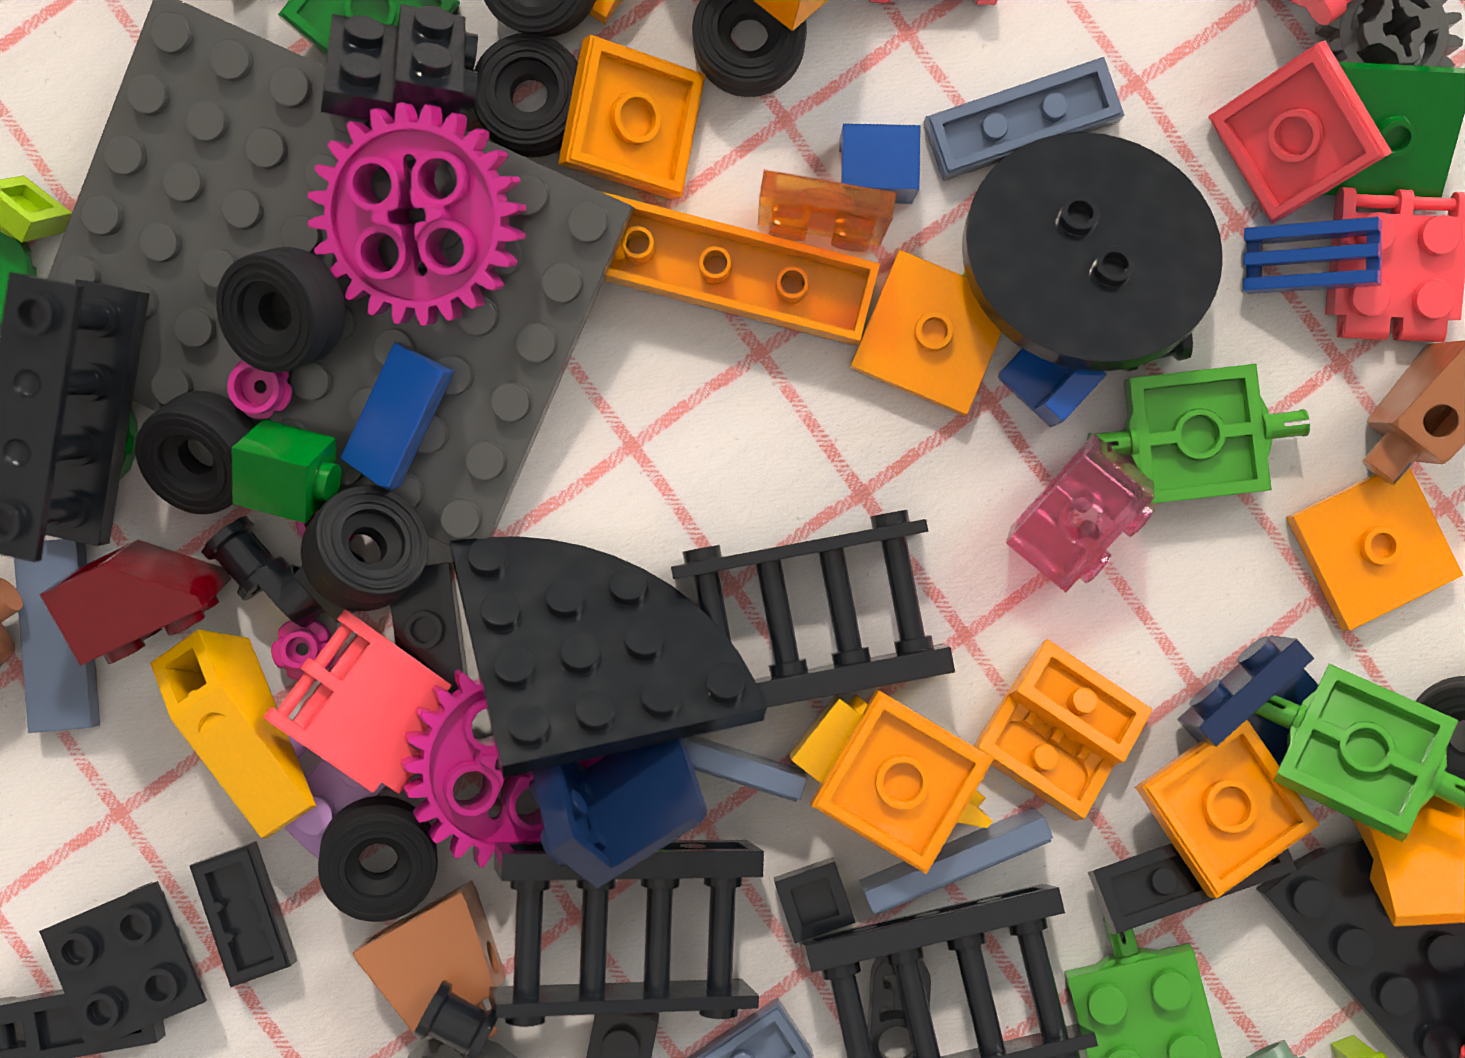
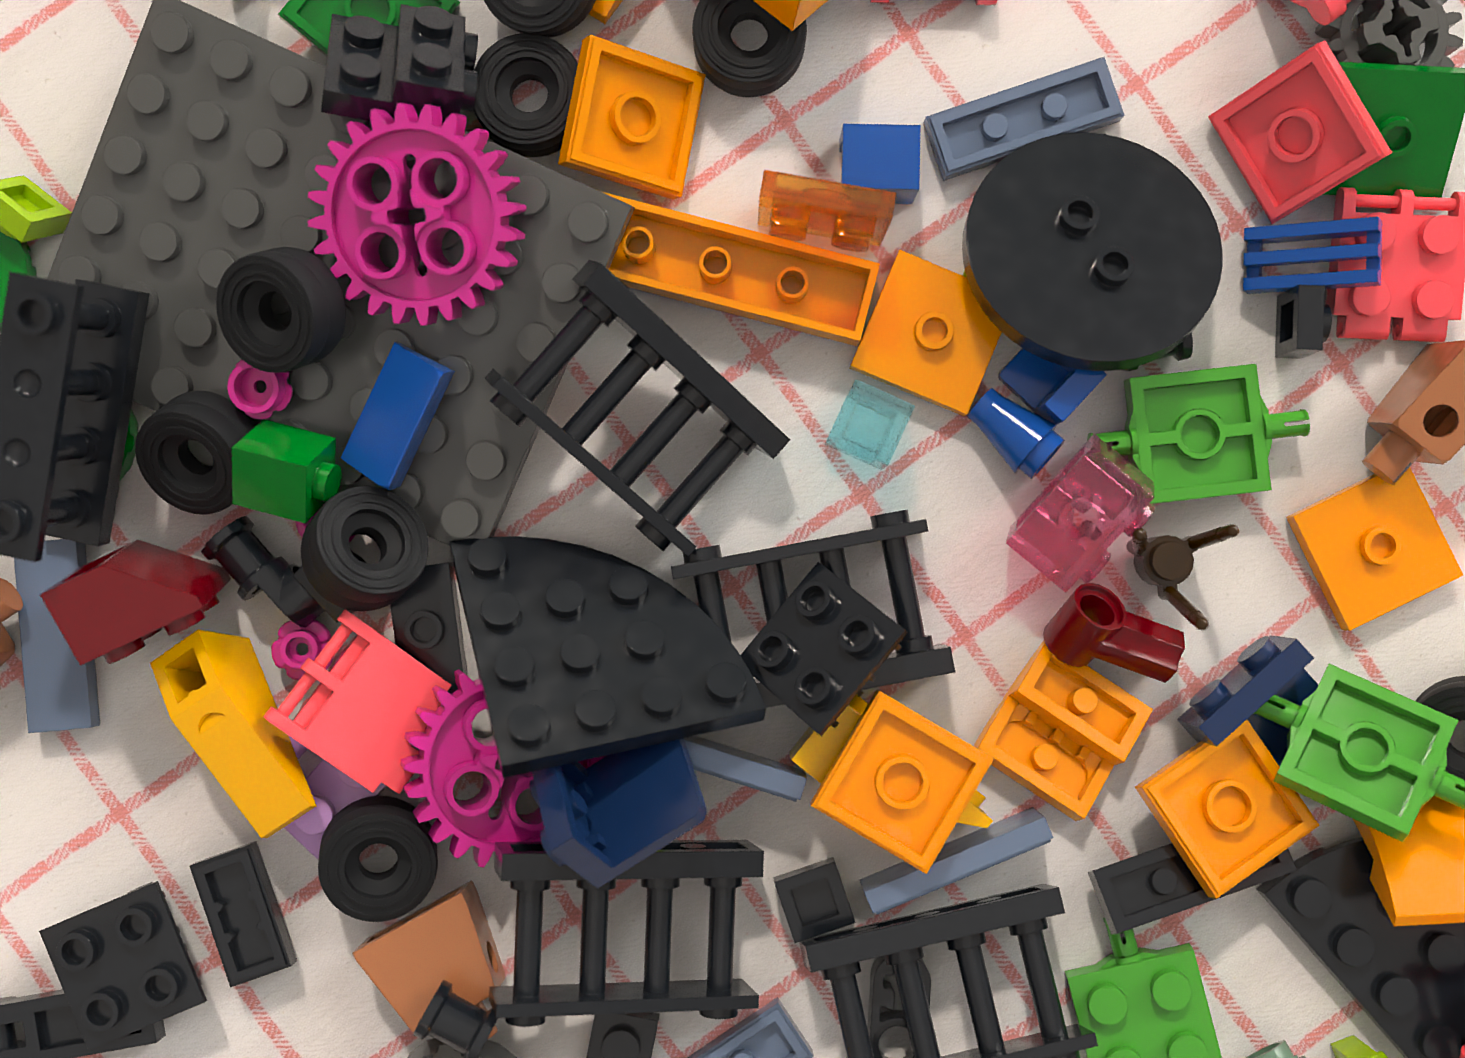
(651, 346): none -> black fence
(822, 648): none -> black hinge
(869, 425): none -> clear light blue panel
(1016, 433): none -> blue cone
(1098, 627): none -> dark red piece
(1169, 562): none -> dark brown plant
(1301, 321): none -> black plate

